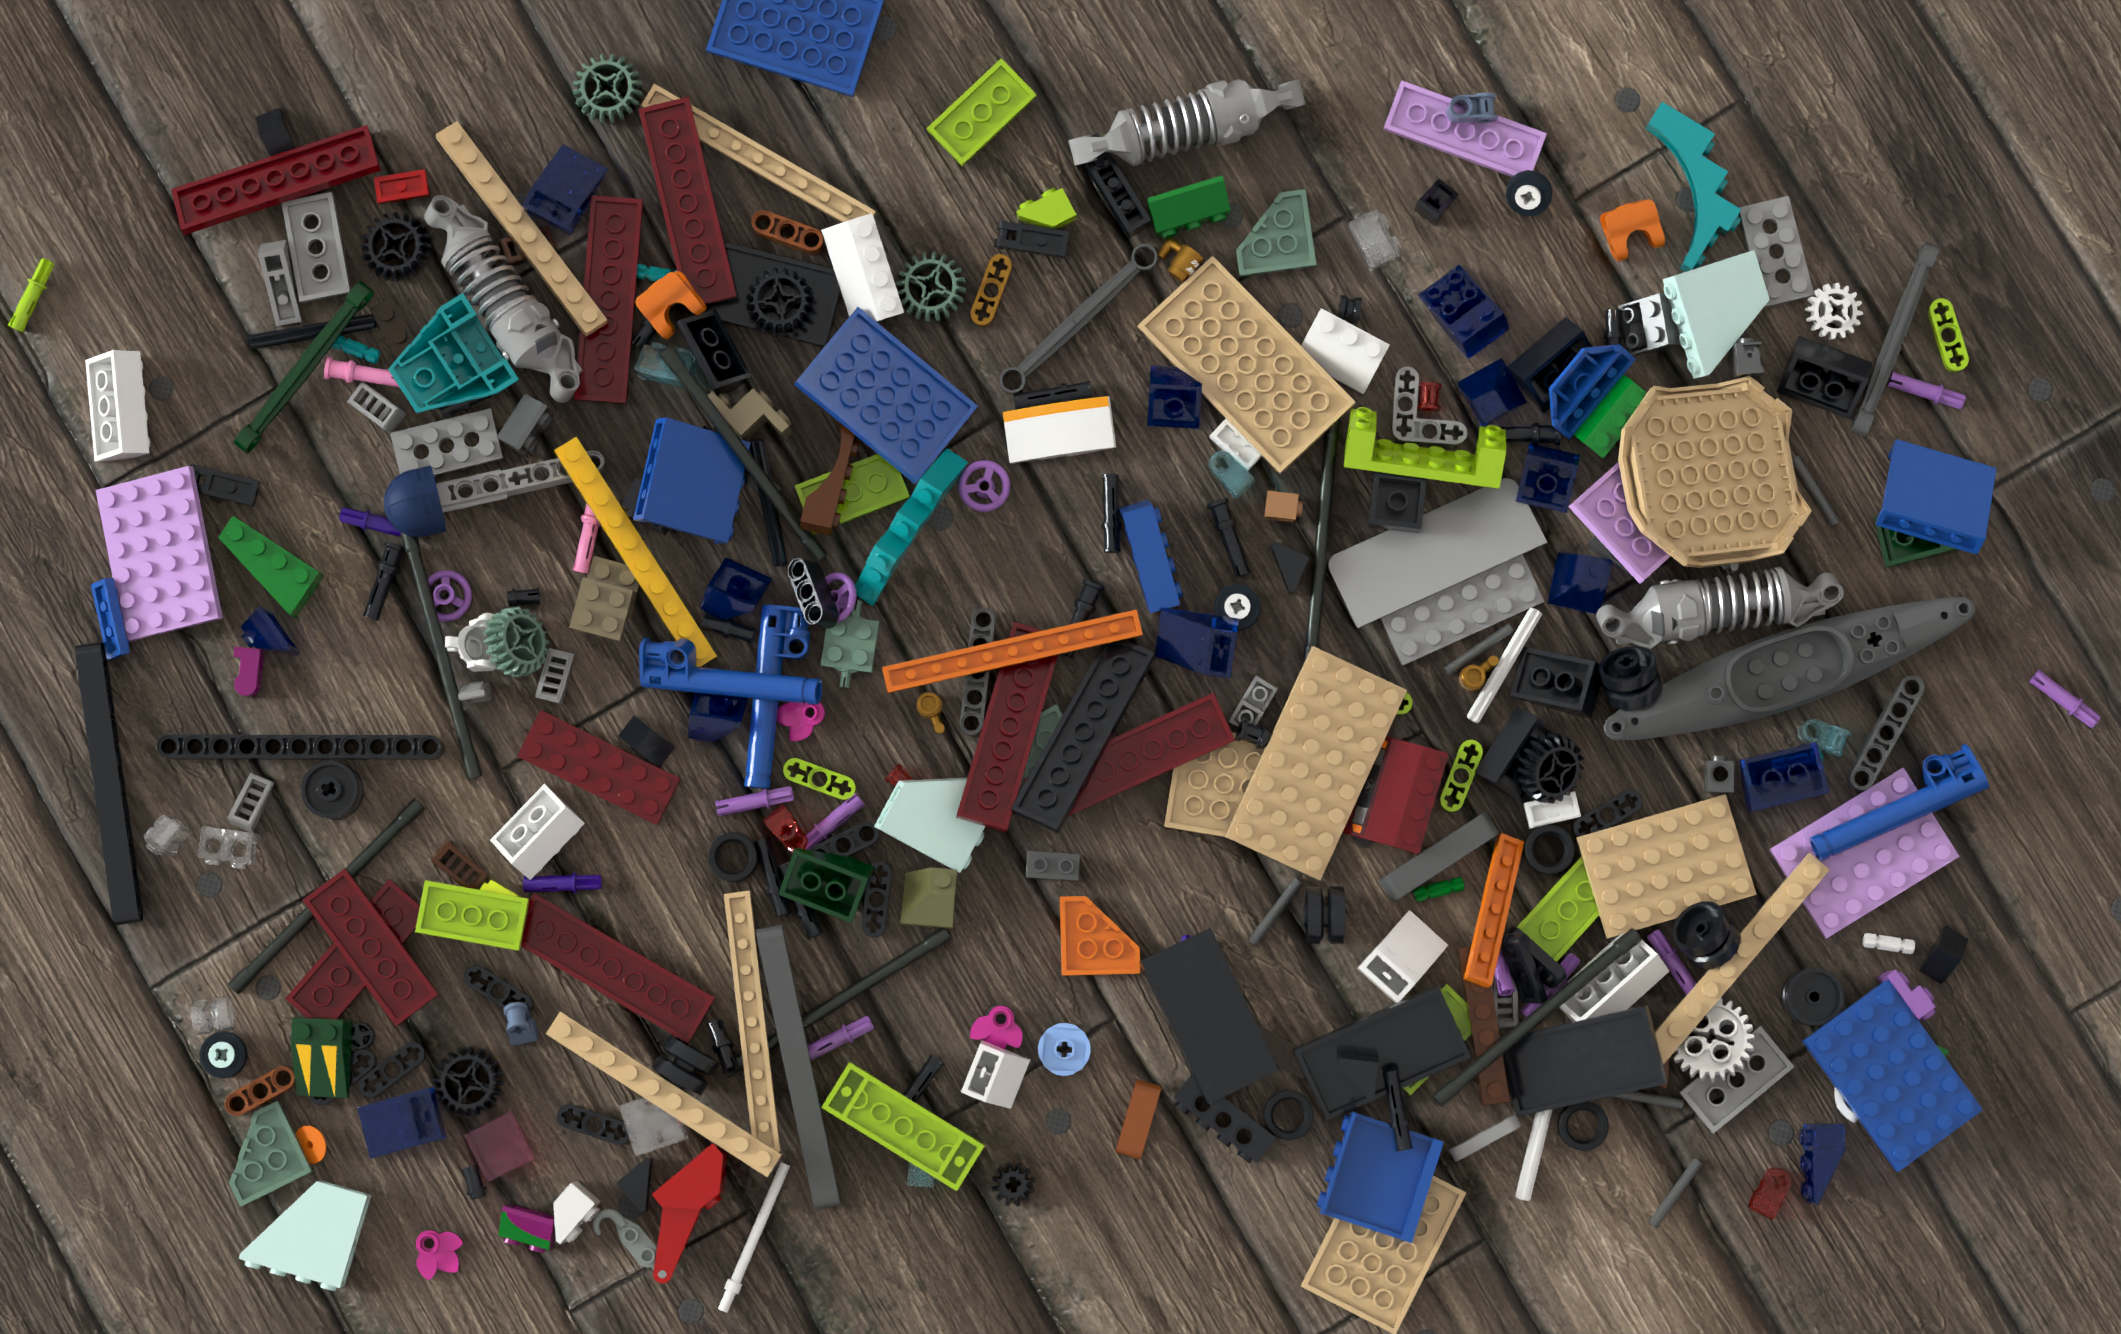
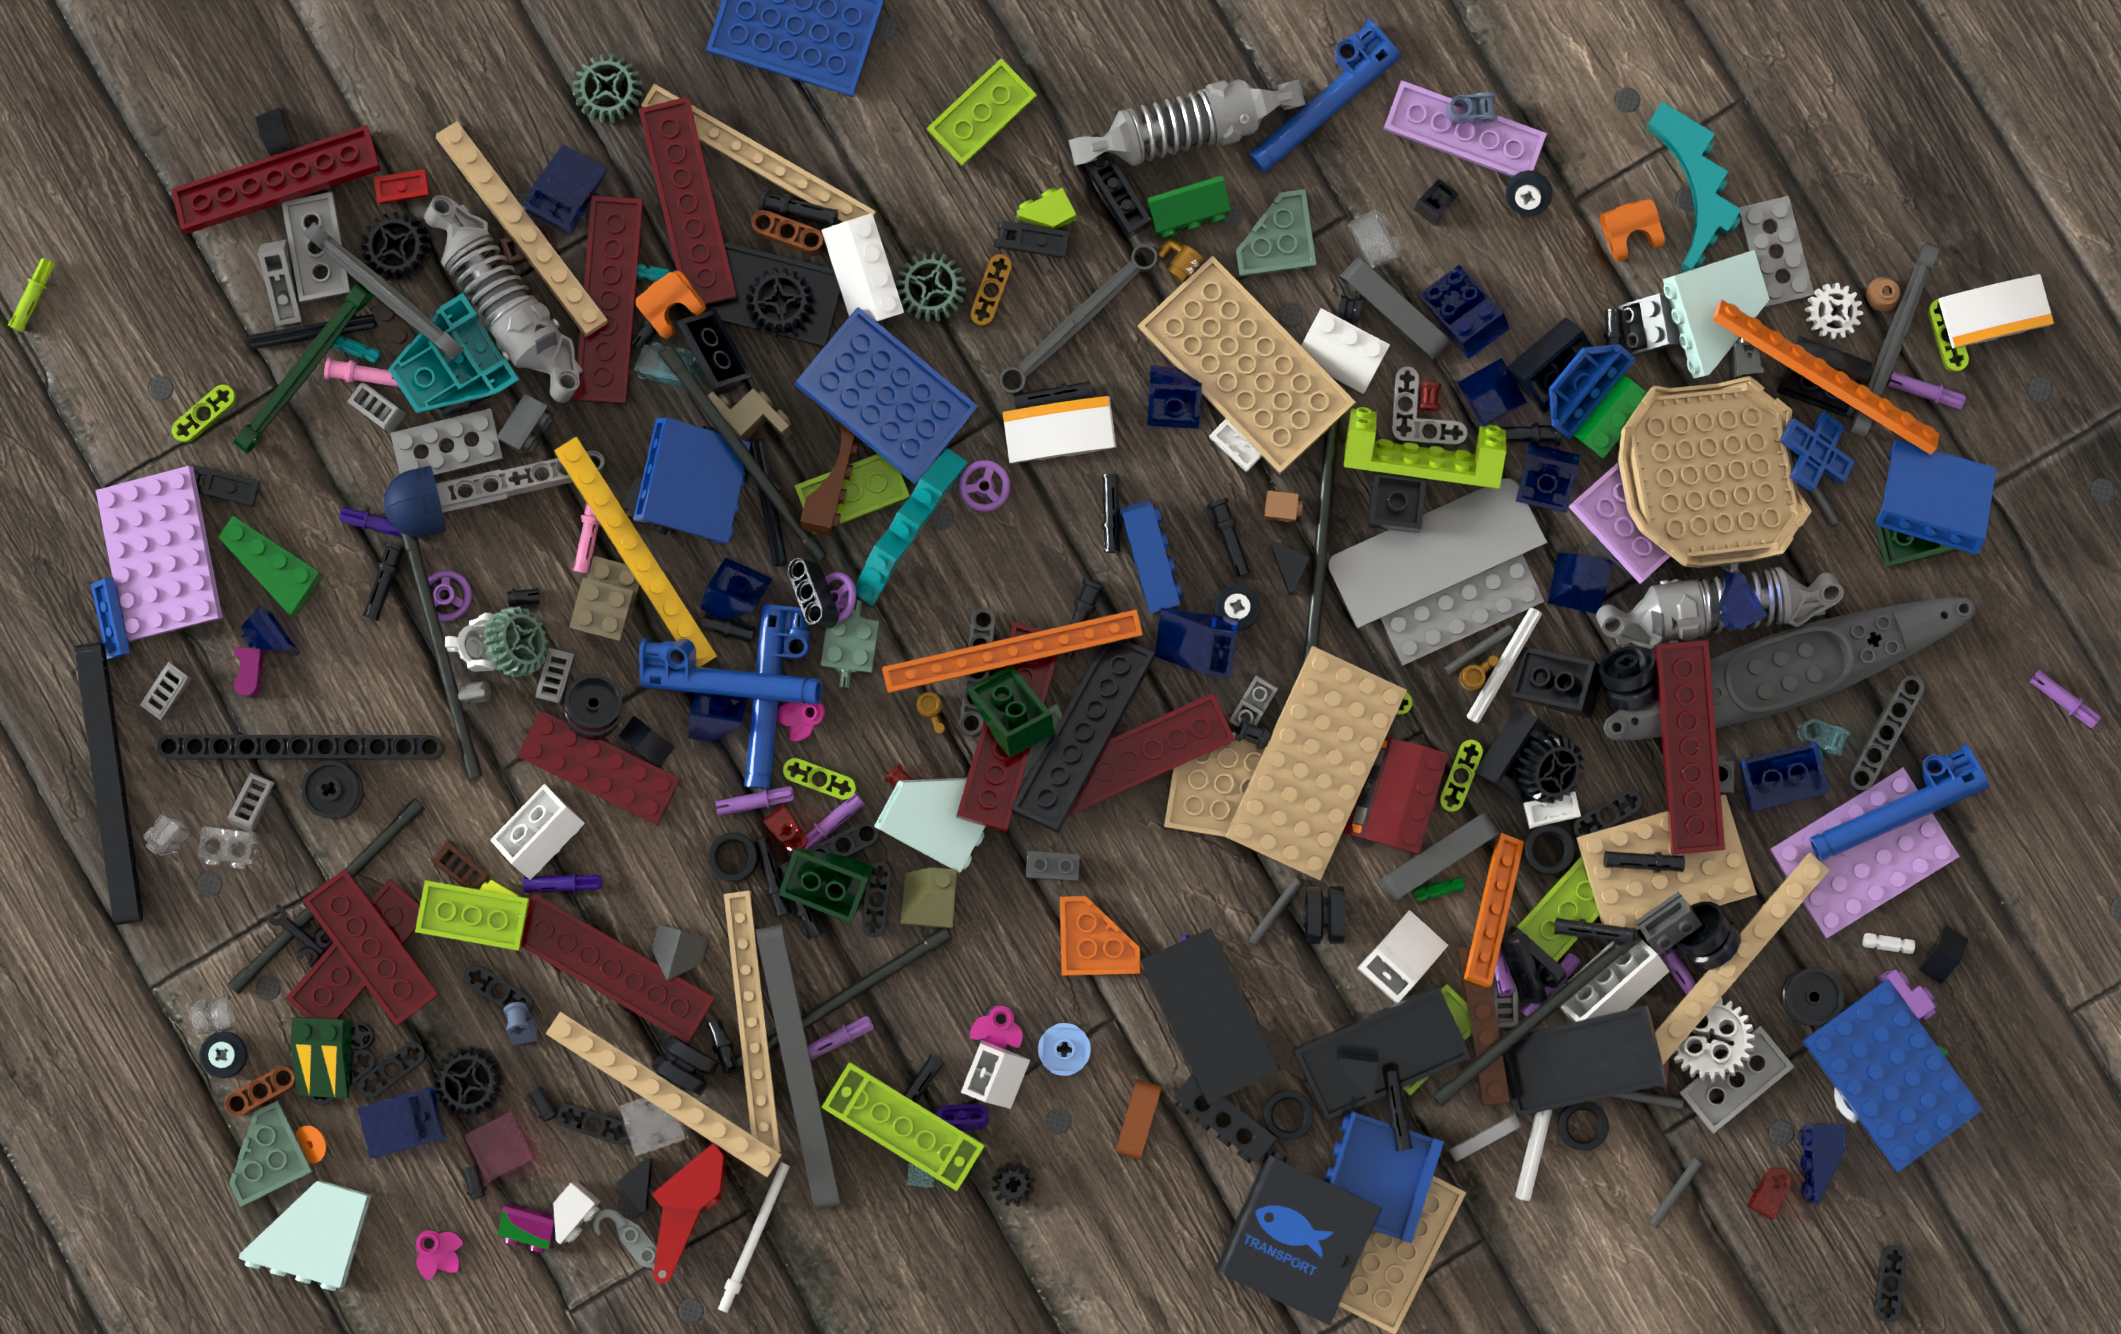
(117, 405): white slope -> none
(158, 686): none -> light grey slope
(215, 415): none -> lime beam
(313, 946): none -> black bar
(387, 294): none -> dark grey piece
(543, 1104): none -> black pin
(593, 706): none -> black wheel
(678, 950): none -> dark grey slope
(788, 206): none -> black pin
(965, 1116): none -> dark purple plate
(1012, 711): none -> dark green slope
(1235, 477): clear light blue piece -> none
(1298, 1238): none -> black door
(1357, 75): none -> blue piece
(1394, 309): none -> dark grey beam
(1595, 931): none -> black pin
(1655, 862): none -> black pin
(1668, 923): none -> dark grey hinge
(1689, 747): none -> dark red plate
(1738, 602): none -> clear blue slope
(1817, 451): none -> blue plate
(1826, 377): none -> orange plate
(1881, 1302): none -> black beam
(1885, 300): none -> medium nougat cone
(1996, 311): none -> white slope

